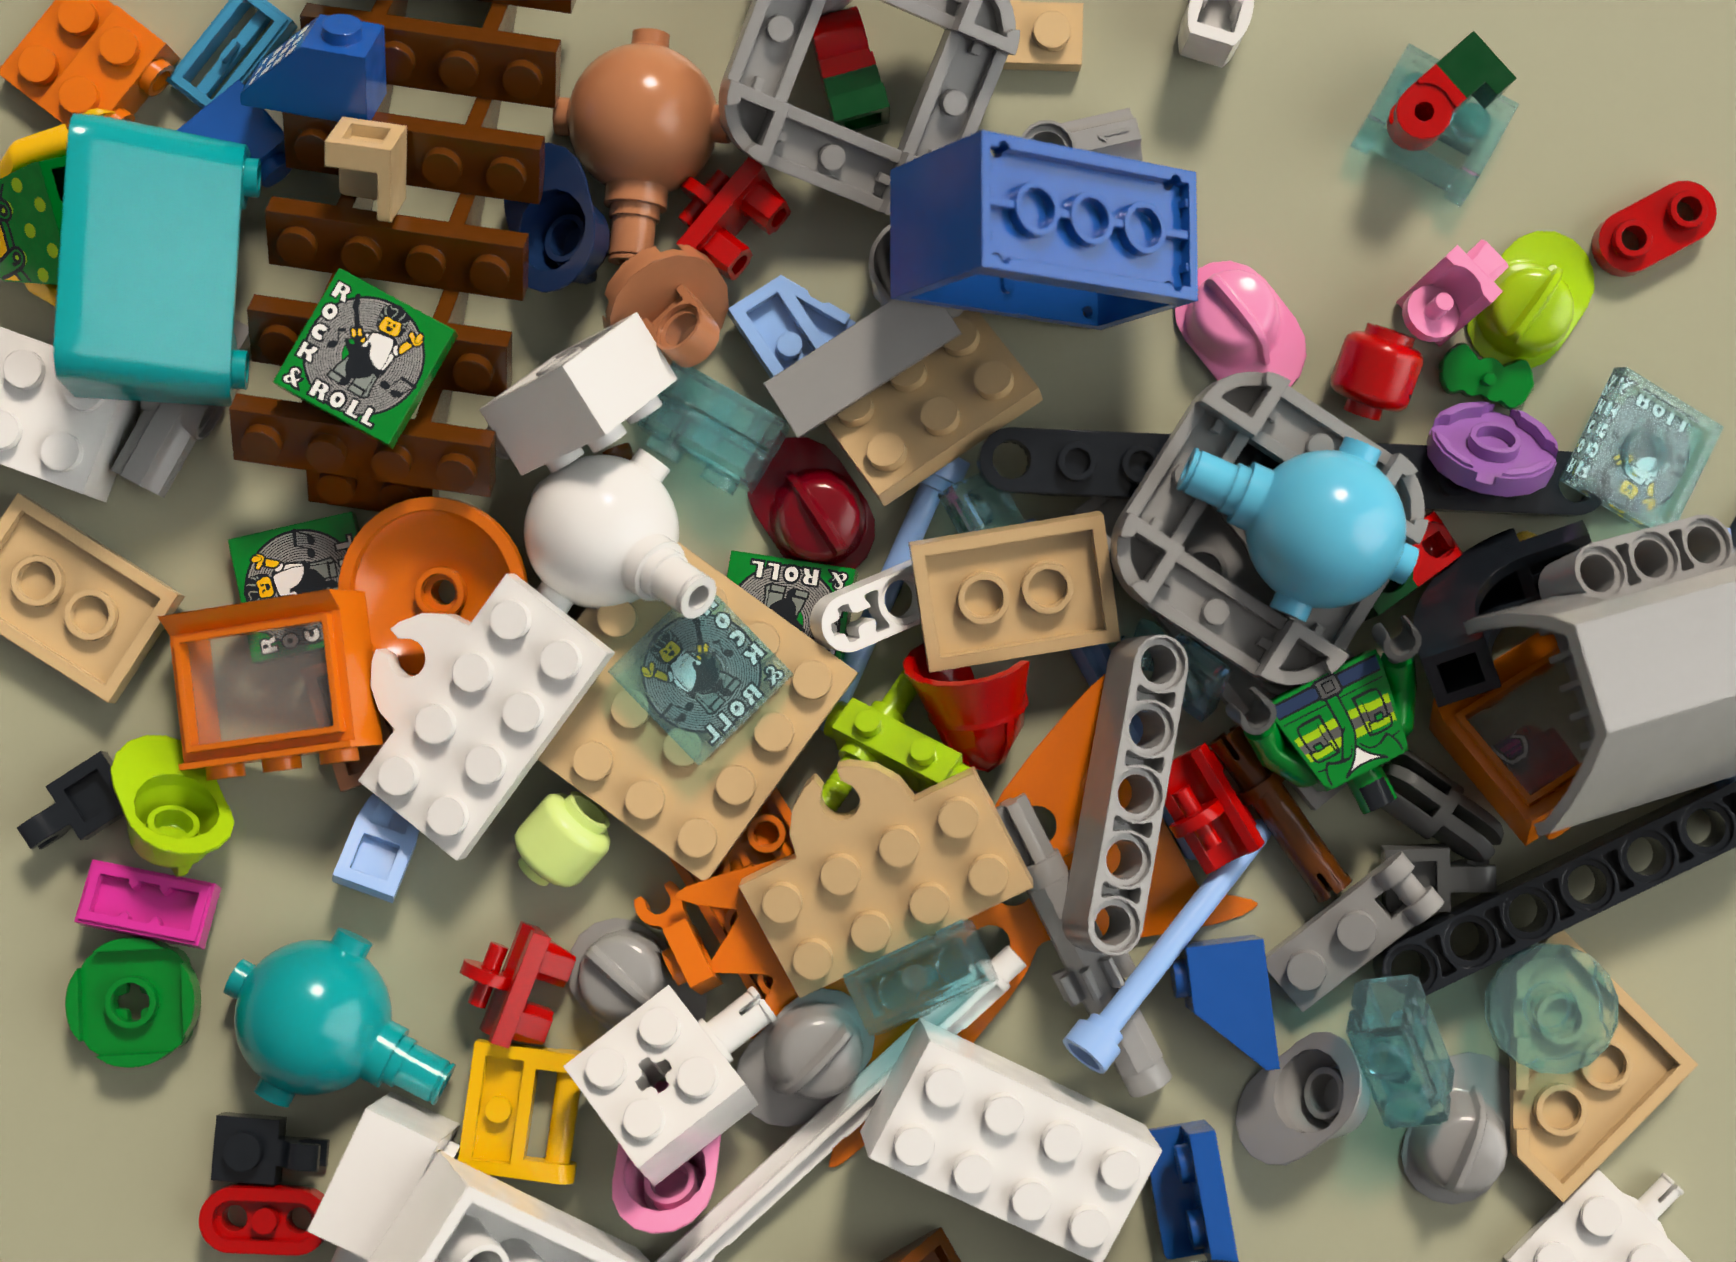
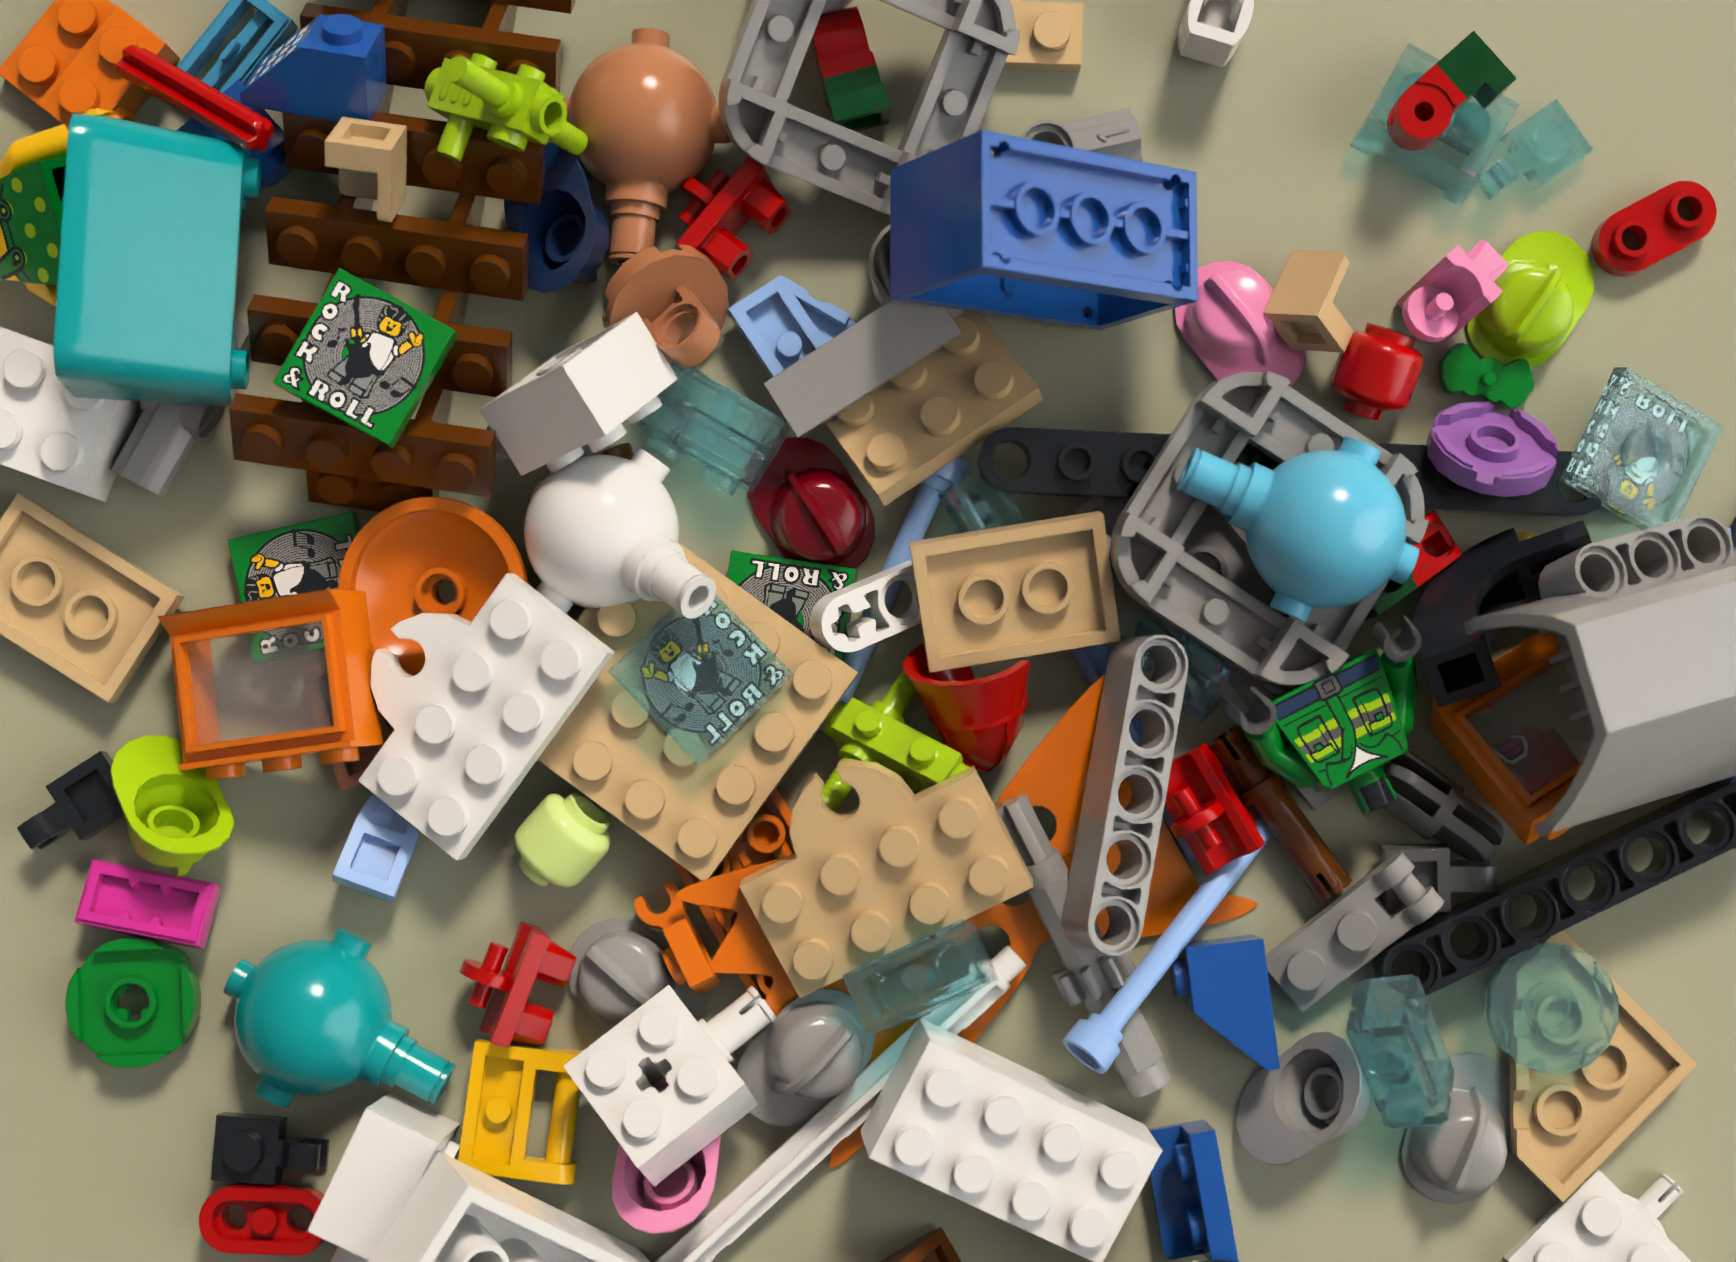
(195, 98): none -> red axle
(503, 103): none -> lime piece
(1304, 303): none -> tan panel
(1536, 149): none -> clear light blue plate

